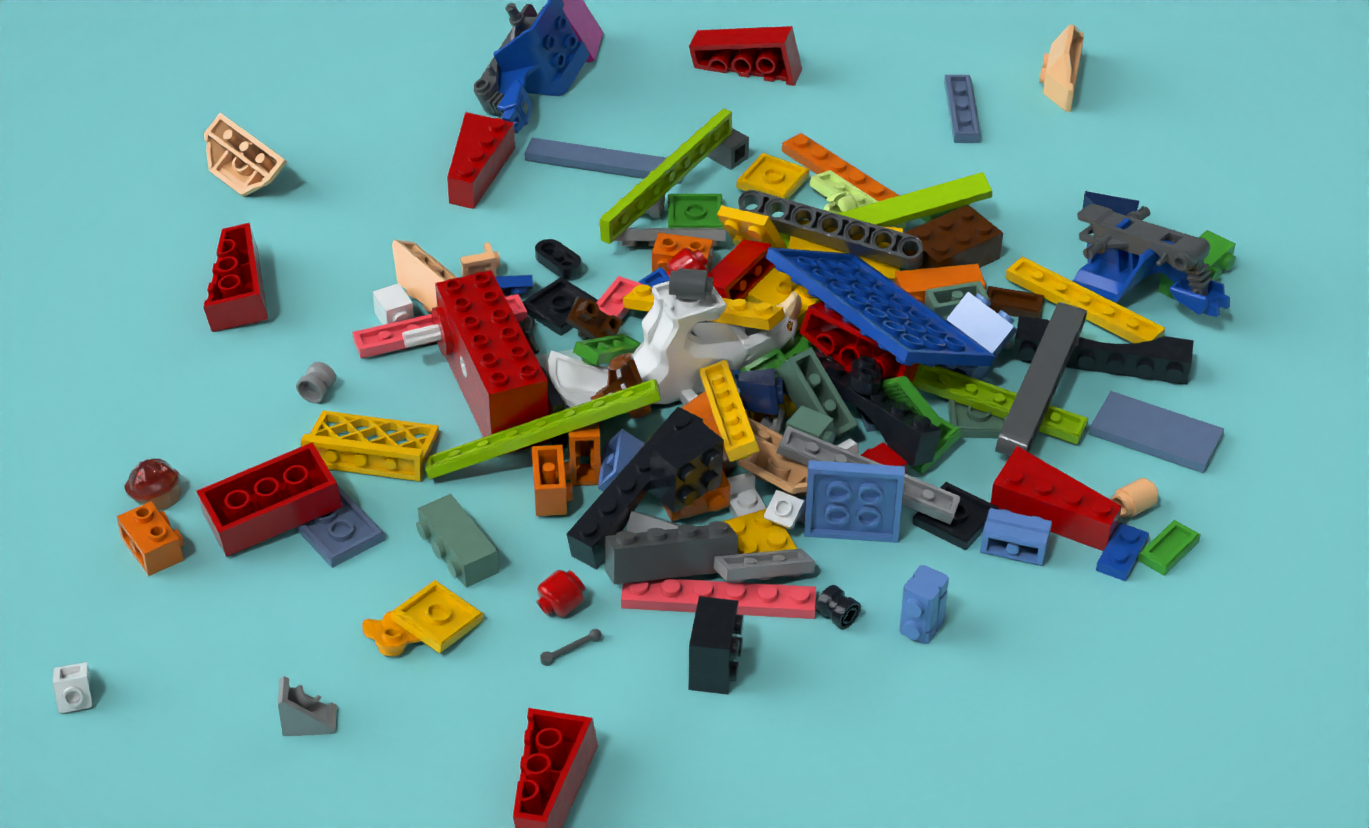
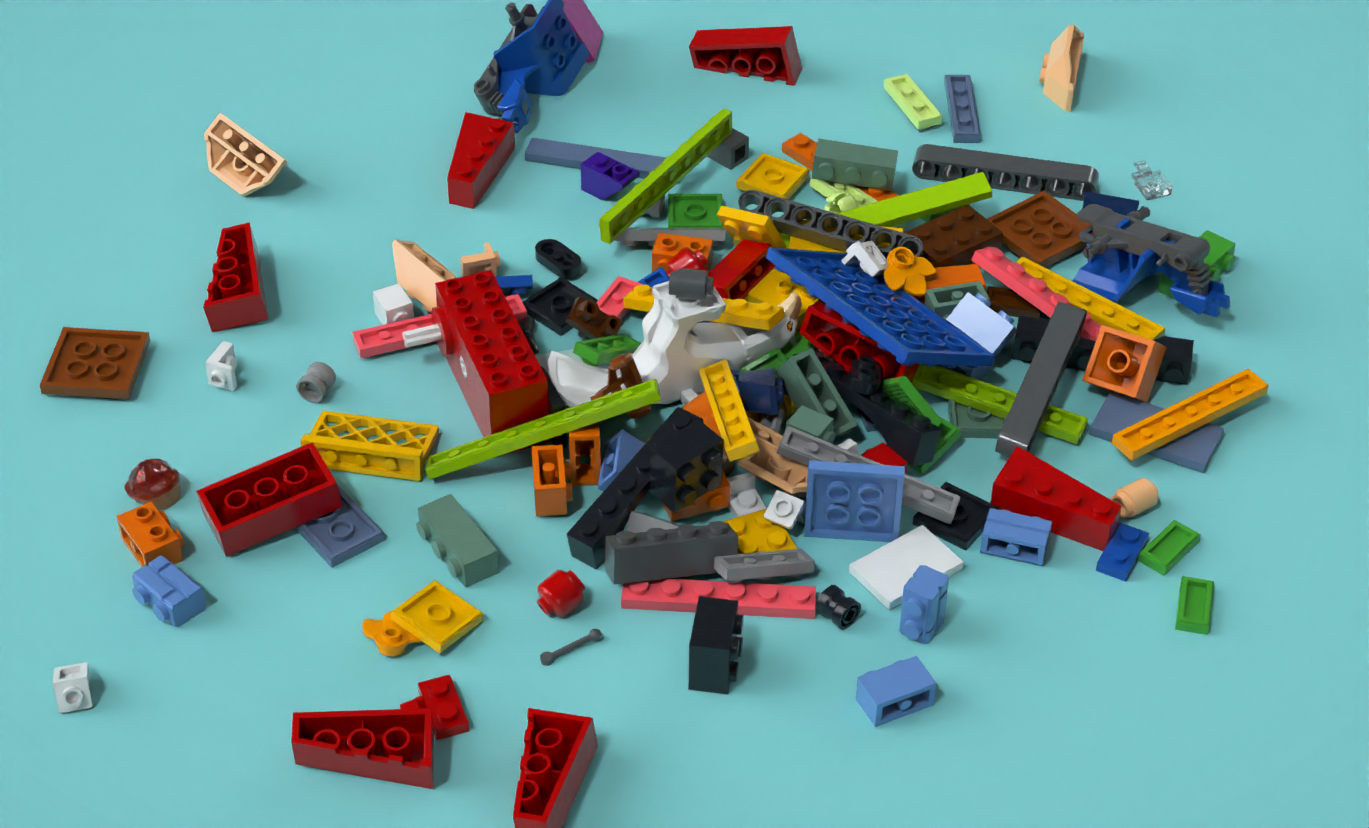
(95, 363): none -> dark orange plate
(168, 592): none -> medium blue brick
(222, 366): none -> white bracket
(302, 713): light grey slope -> none
(368, 743): none -> red wedge
(446, 707): none -> red hinge
(605, 176): none -> dark purple slope
(854, 164): none -> sand green brick
(870, 258): none -> white bracket
(892, 565): none -> white tile
(895, 691): none -> medium blue brick
(907, 271): none -> light orange plate
(912, 101): none -> yellowish green plate
(1006, 171): none -> dark grey beam
(1027, 286): none -> coral plate
(1040, 229): none -> dark orange plate
(1124, 363): none -> orange slope
(1149, 183): none -> clear plate
(1189, 414): none -> light orange plate
(1194, 605): none -> bright green tile

